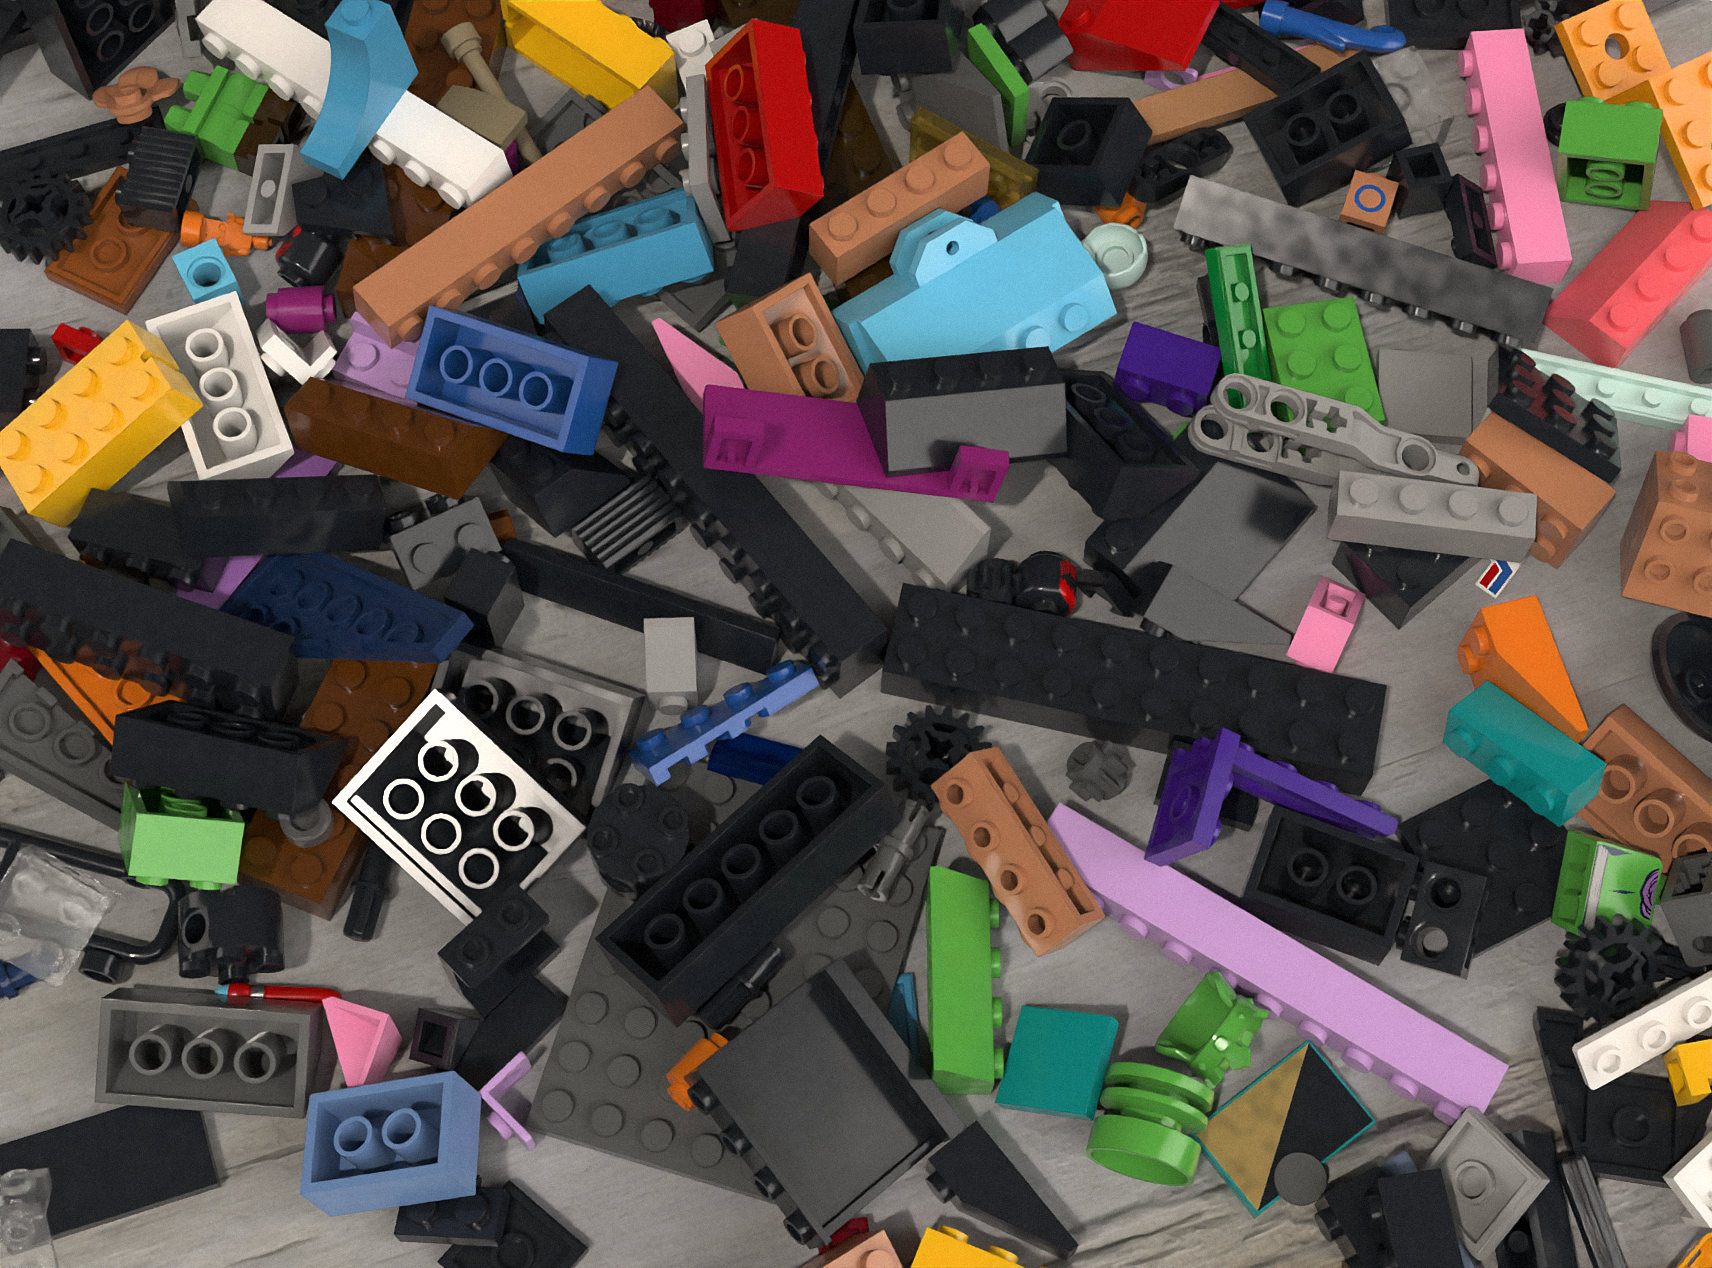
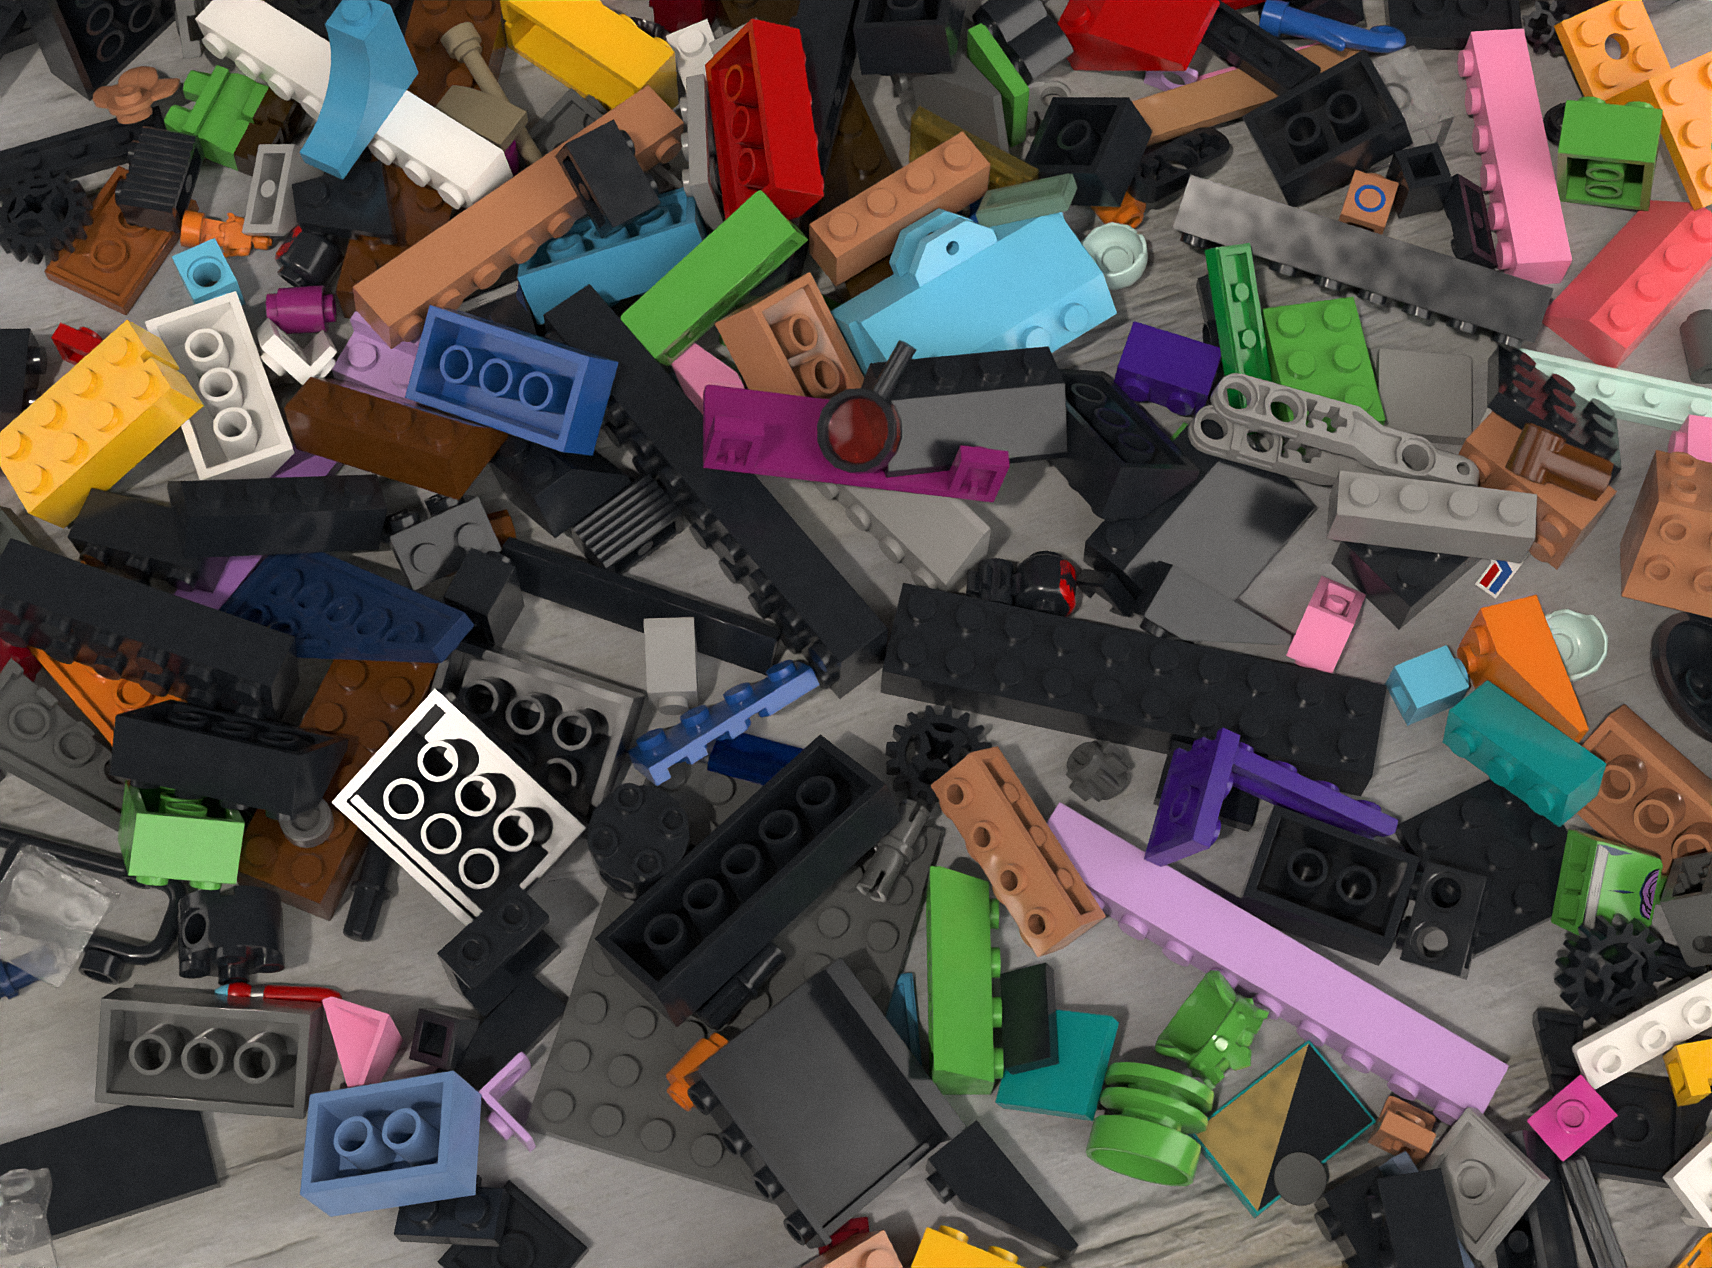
(608, 178): none -> black brick
(713, 278): none -> bright green panel
(862, 426): none -> piece
(1027, 200): none -> sand green tile
(1029, 1019): none -> black tile
(1403, 1129): none -> nougat bracket
(1427, 684): none -> medium azure brick
(1549, 458): none -> reddish brown piece
(1571, 1118): none -> dark pink bracket
(1579, 642): none -> light aqua hair

